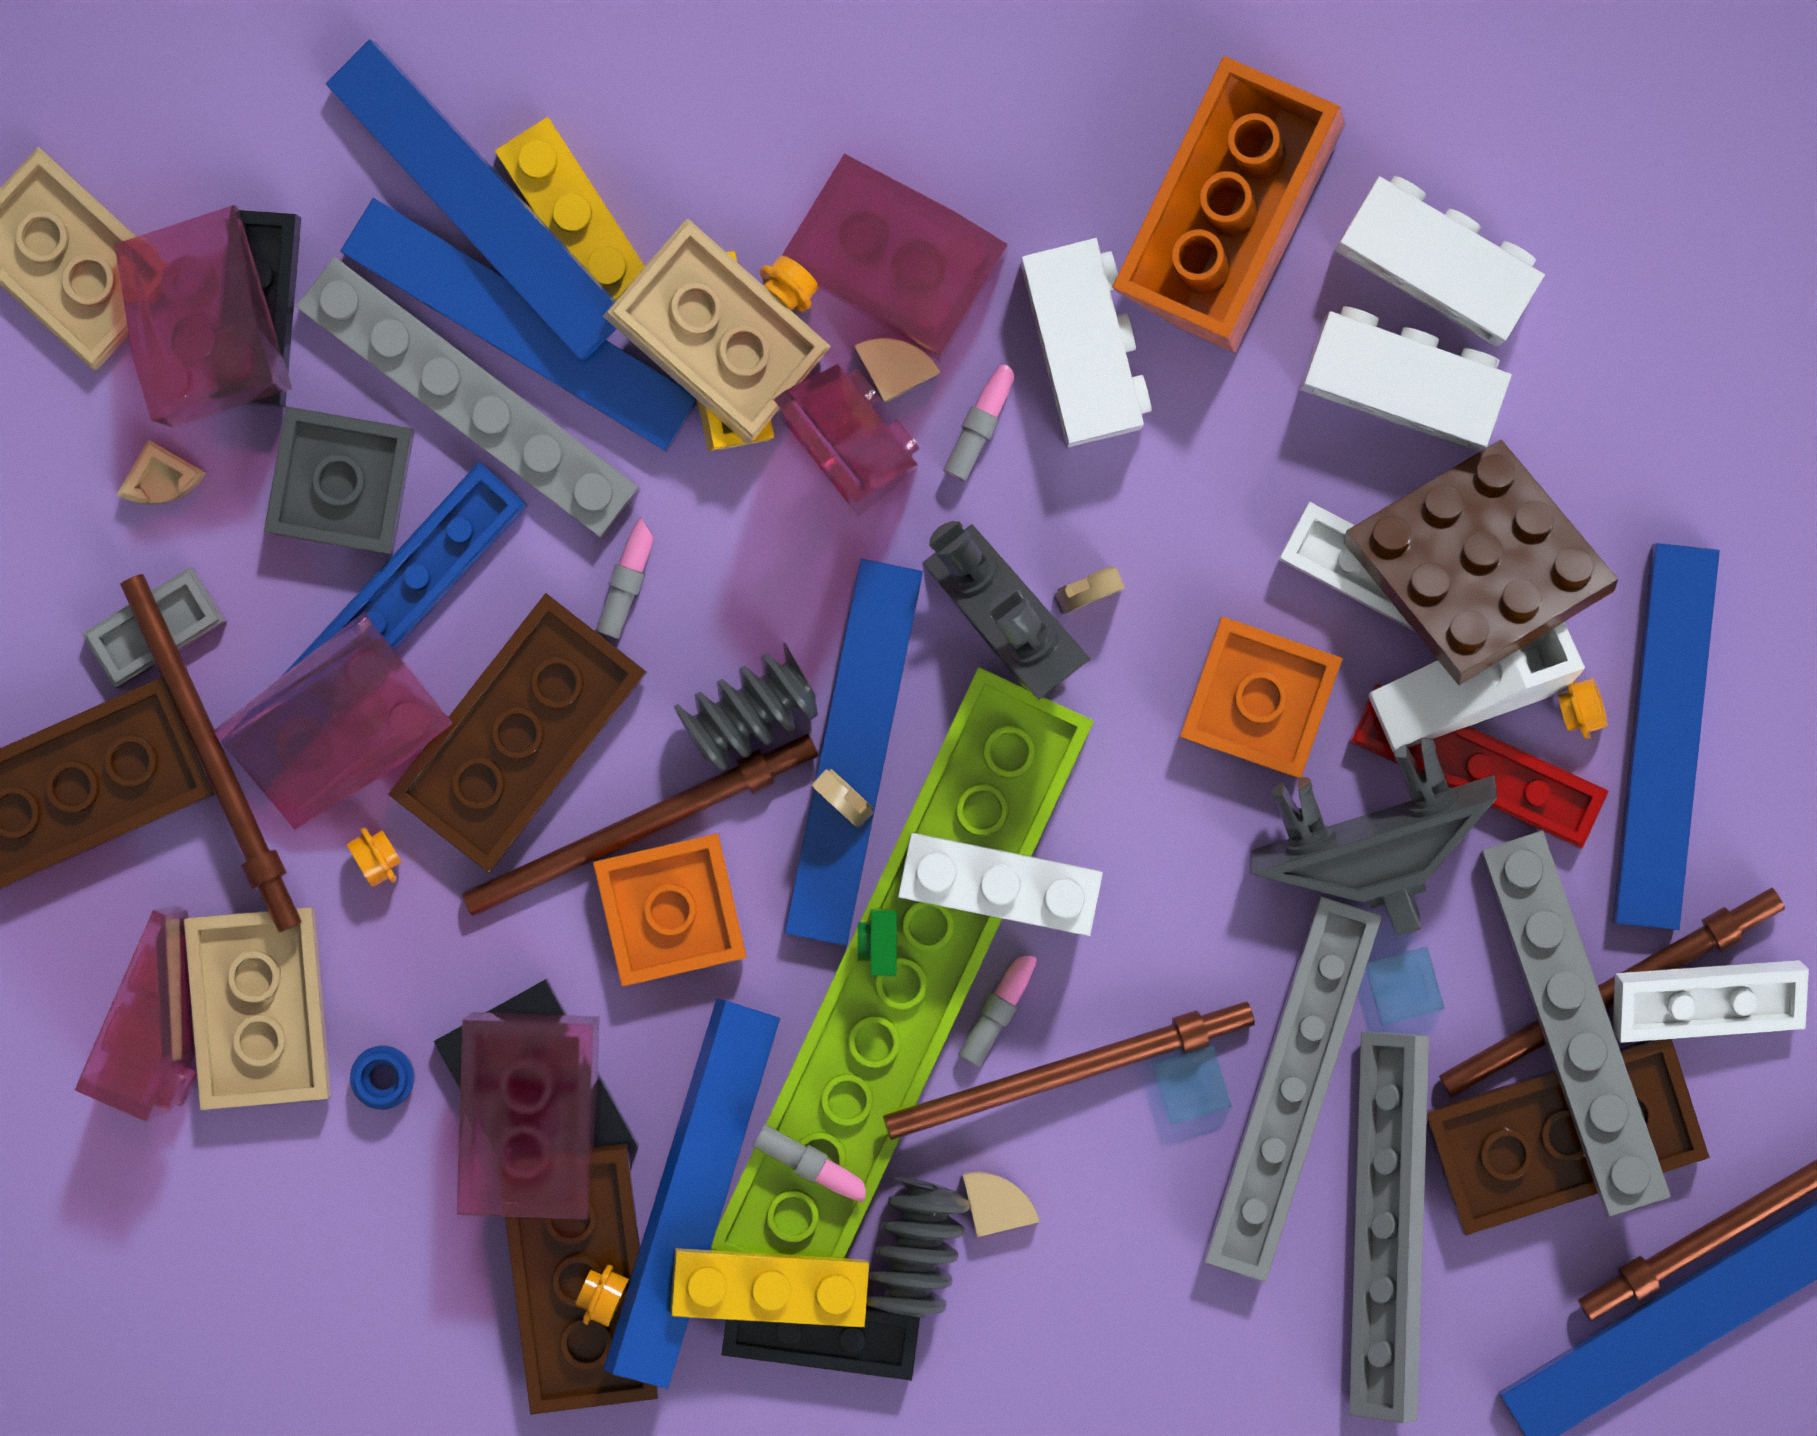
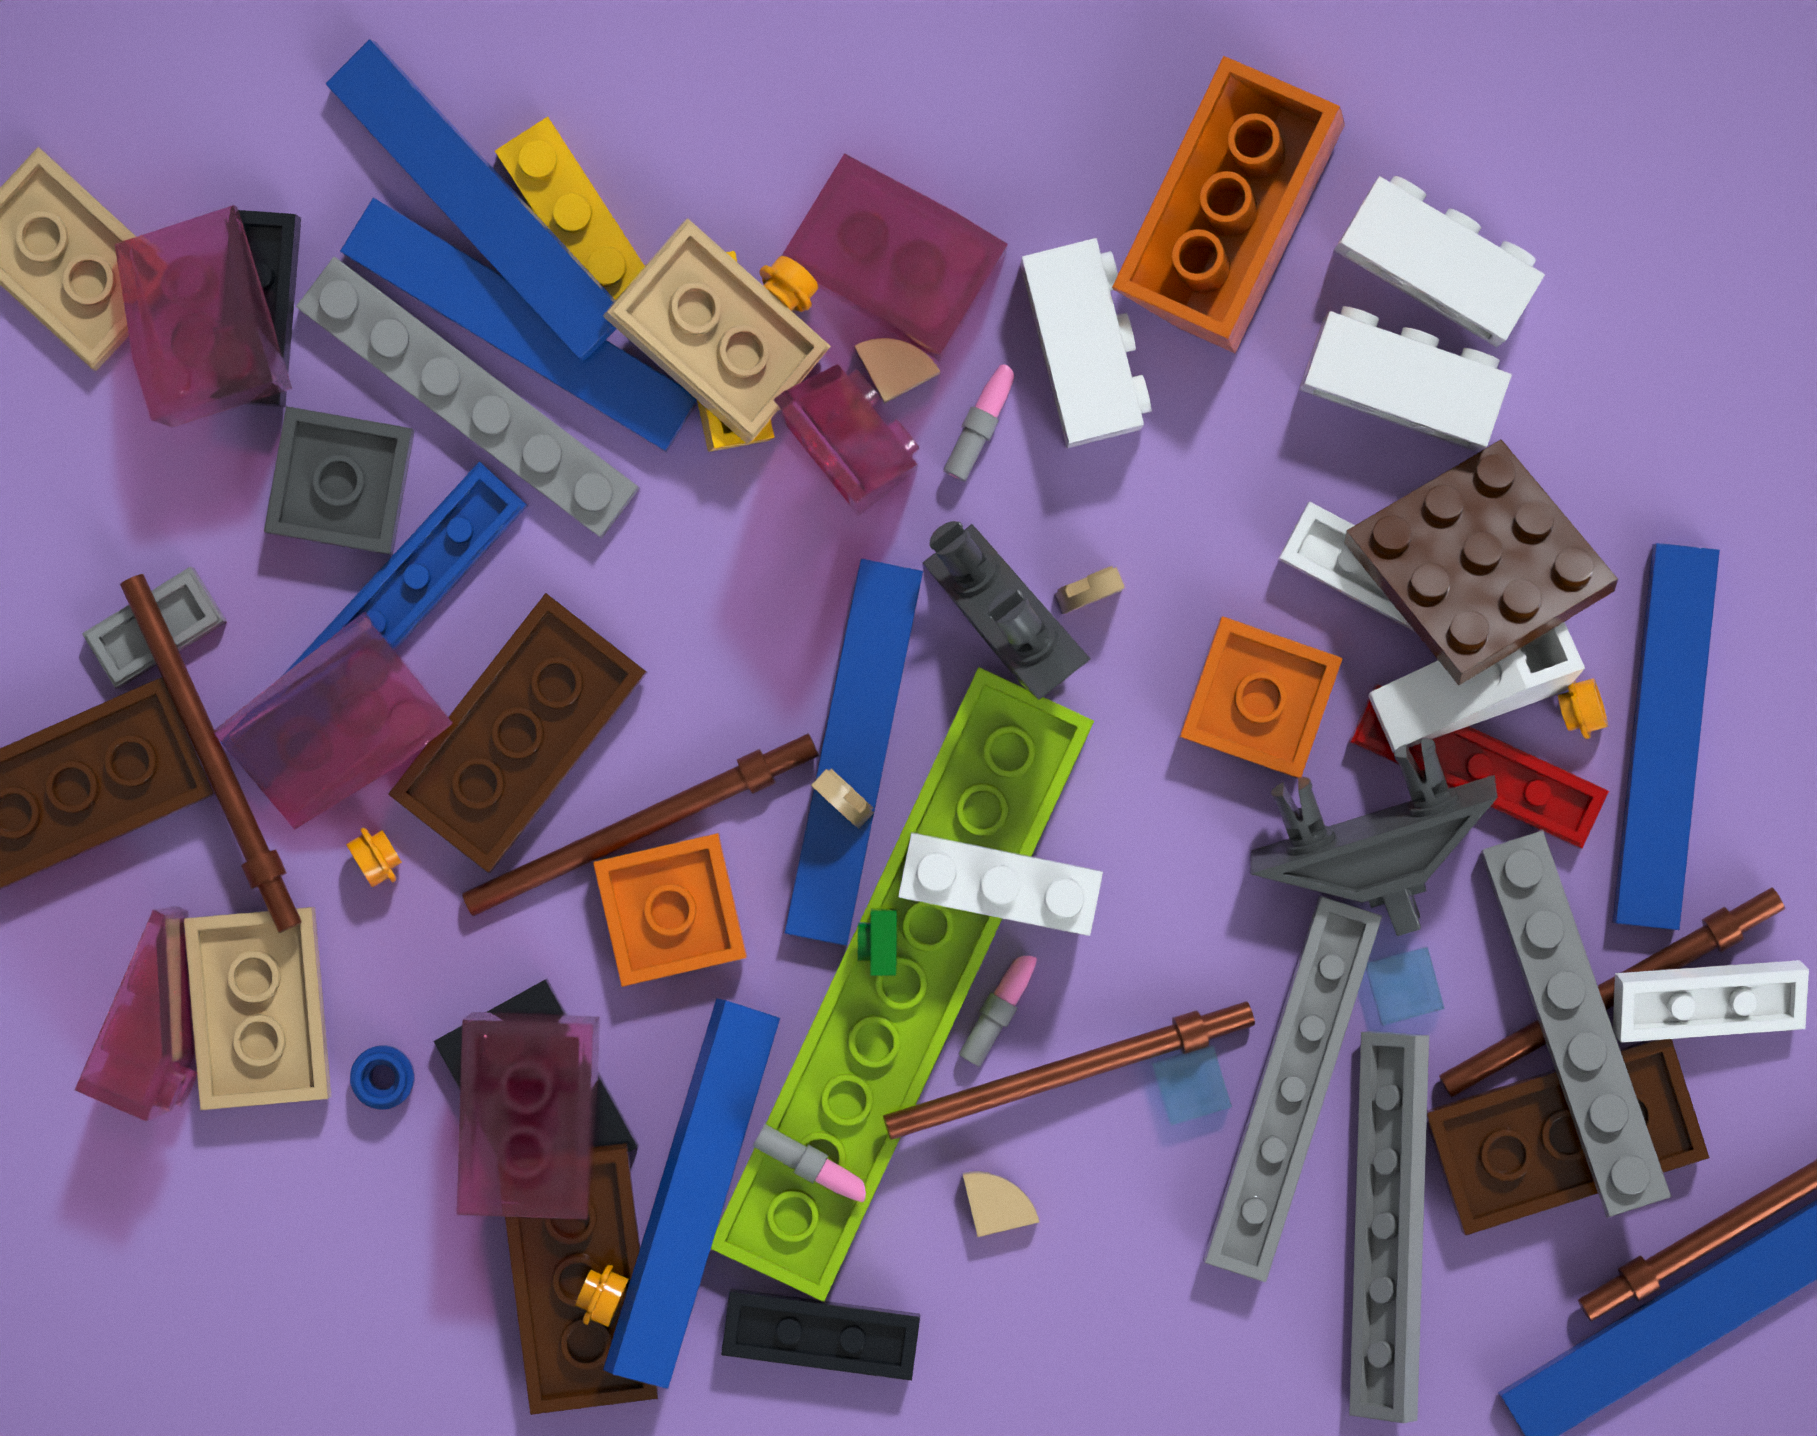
(159, 477): tan tile -> none
(626, 580): light grey piece -> none
(749, 709): dark grey piece -> none
(769, 1287): yellow plate -> none
(919, 1249): dark grey piece -> none

